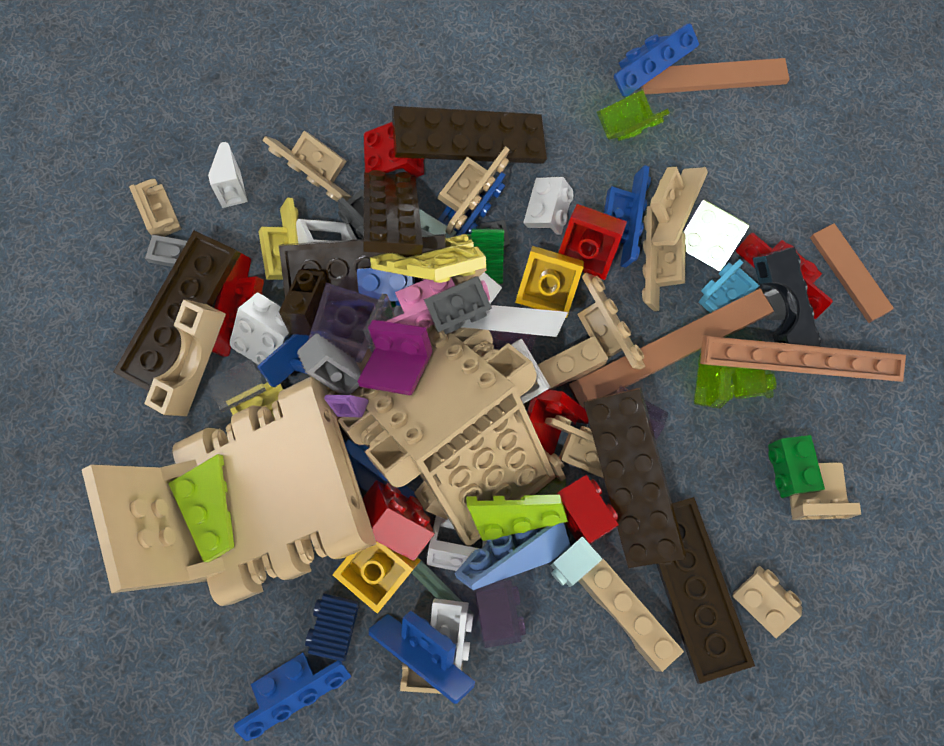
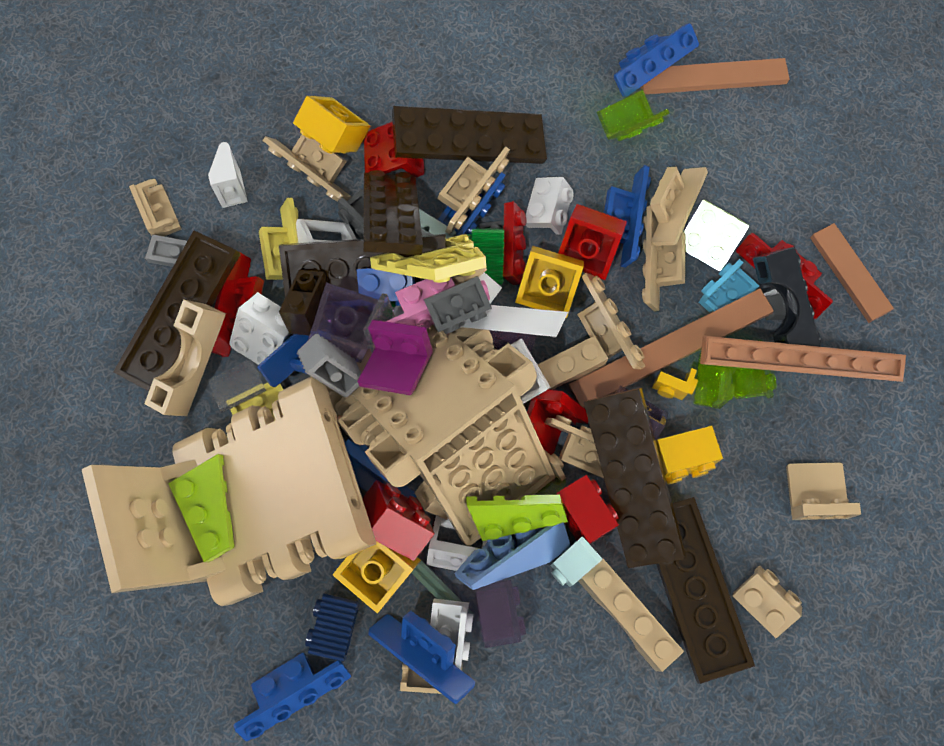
(331, 125): none -> yellow brick
(347, 405): medium lavender slope -> none
(513, 243): none -> red plate
(670, 386): none -> yellow bracket
(688, 454): none -> yellow brick
(795, 466): green bracket -> none

